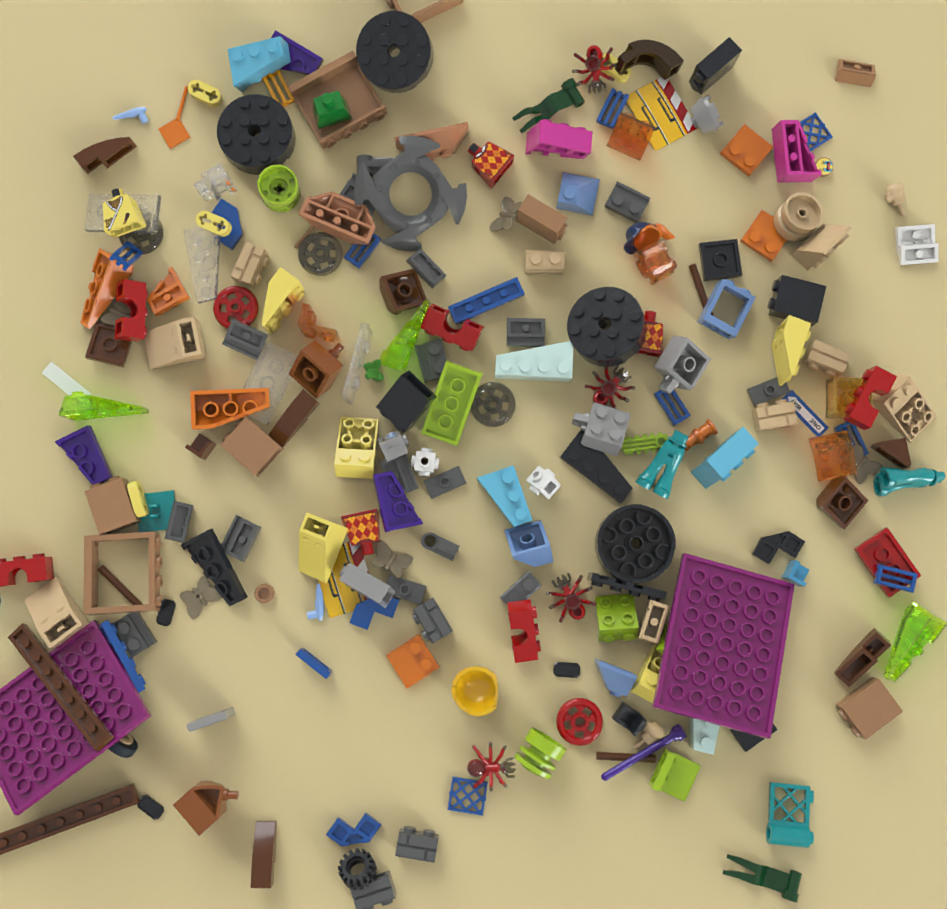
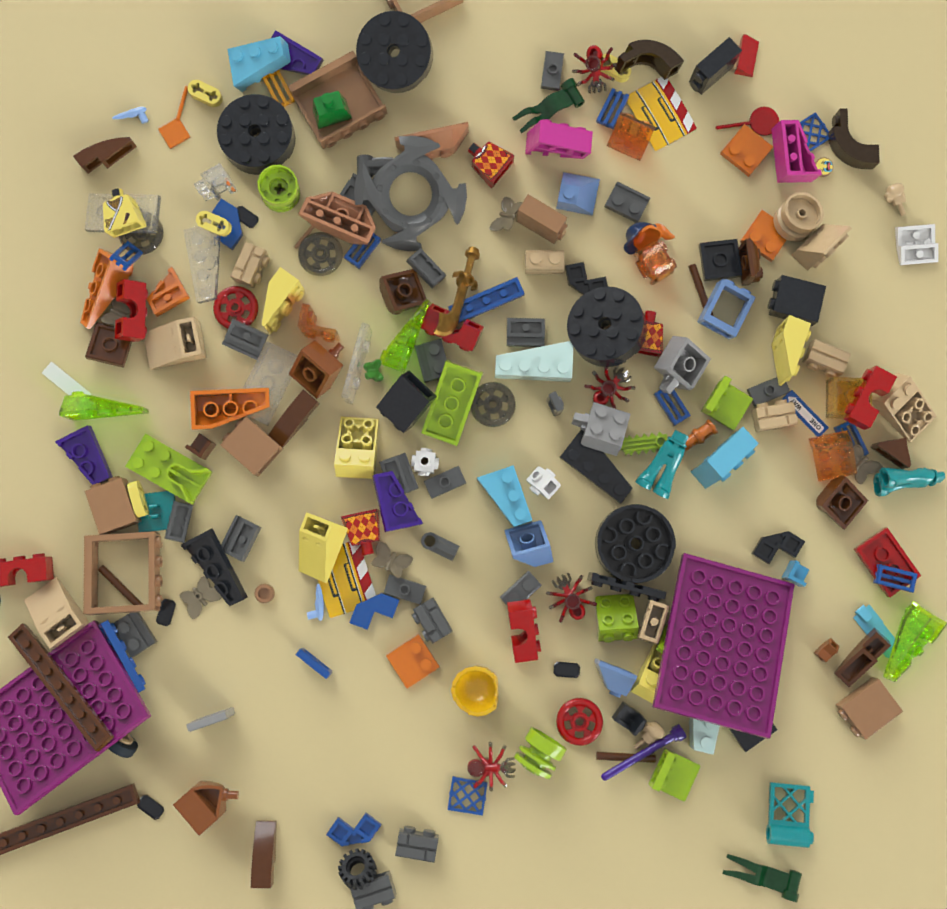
(168, 469): none -> lime plate
(247, 217): none -> black piece
(366, 585): light grey brick -> none
(393, 445): light grey head -> none
(449, 321): none -> pearl gold sword
(552, 71): none -> dark grey plate
(555, 403): none -> dark grey plate
(578, 280): none -> black tile
(706, 115): light grey cone -> none
(727, 404): none -> lime bracket
(746, 61): none -> red slope
(750, 262): none -> reddish brown slope
(760, 121): none -> red piece
(827, 650): none -> dark orange piece
(847, 148): none -> dark brown arch
(855, 73): medium nougat slope -> none
(868, 620): none -> medium azure piece

